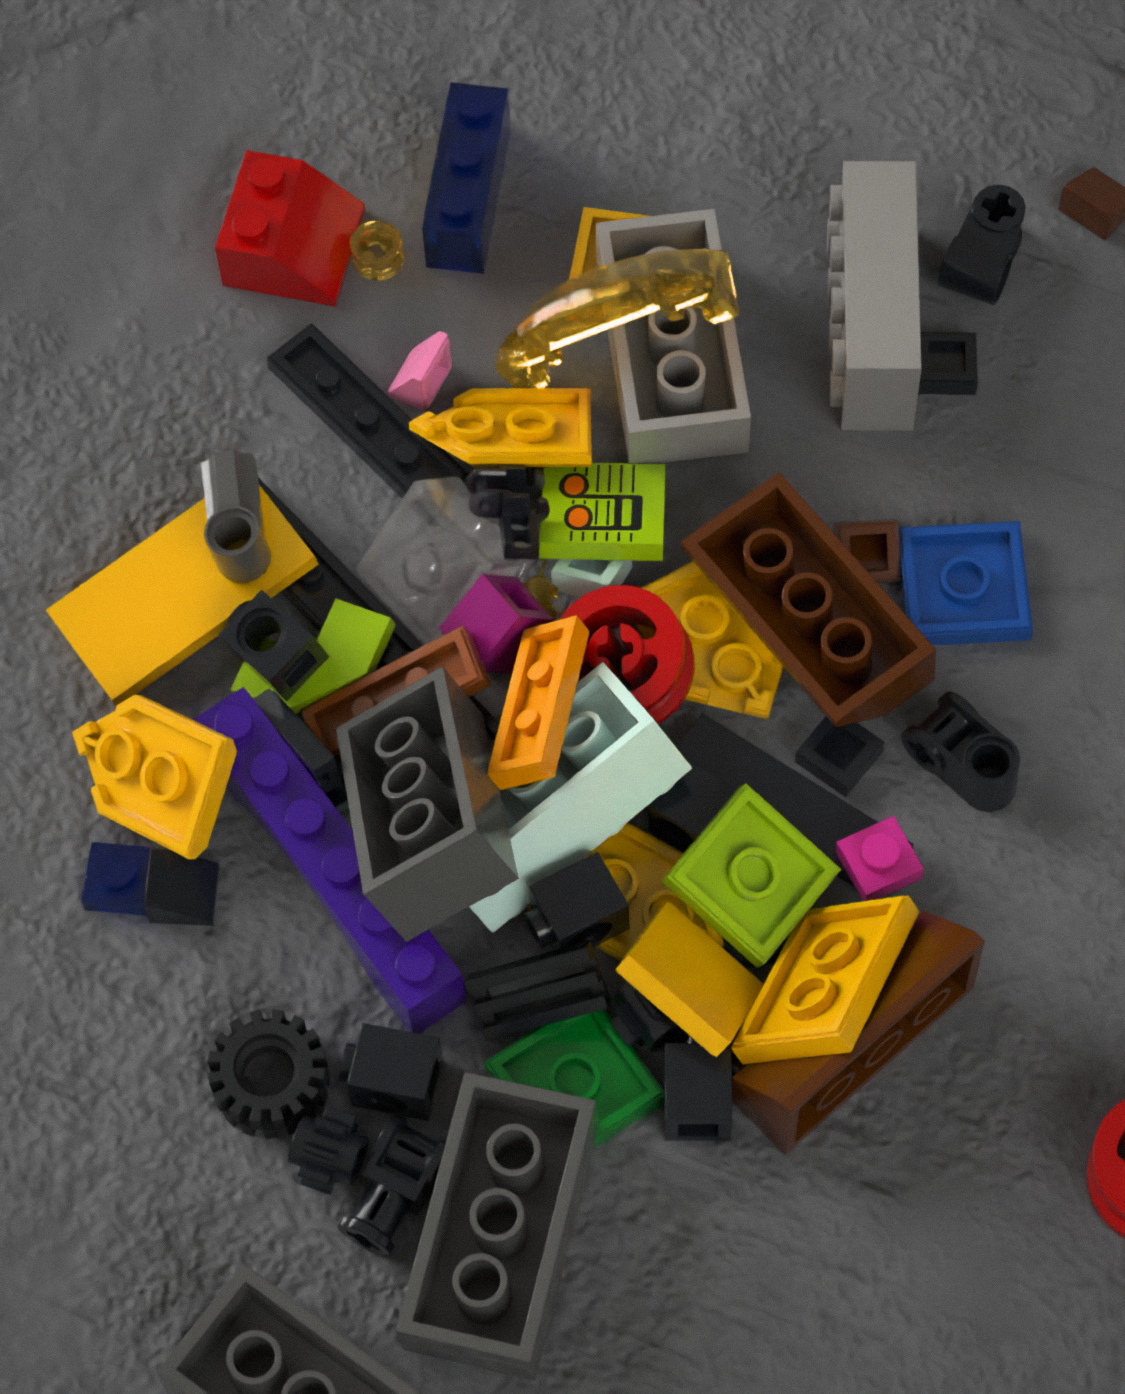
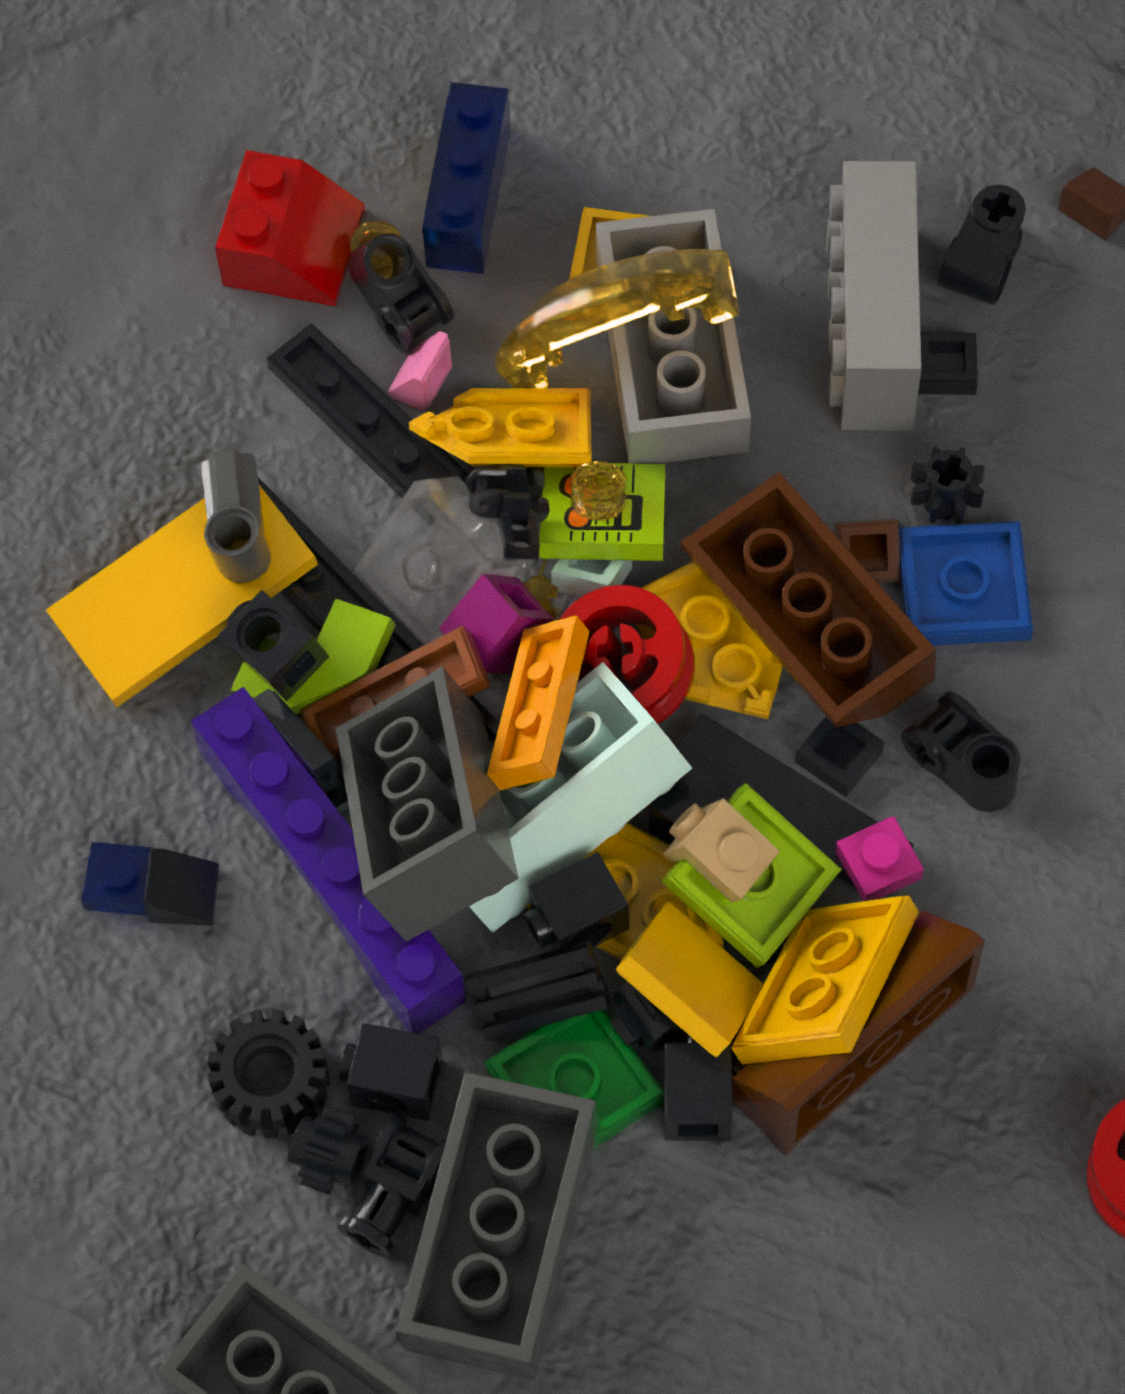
(158, 772): yellow tile -> none
(401, 293): none -> black piece
(598, 490): none -> clear yellow bush
(721, 847): none -> tan bracket
(951, 469): none -> black gear

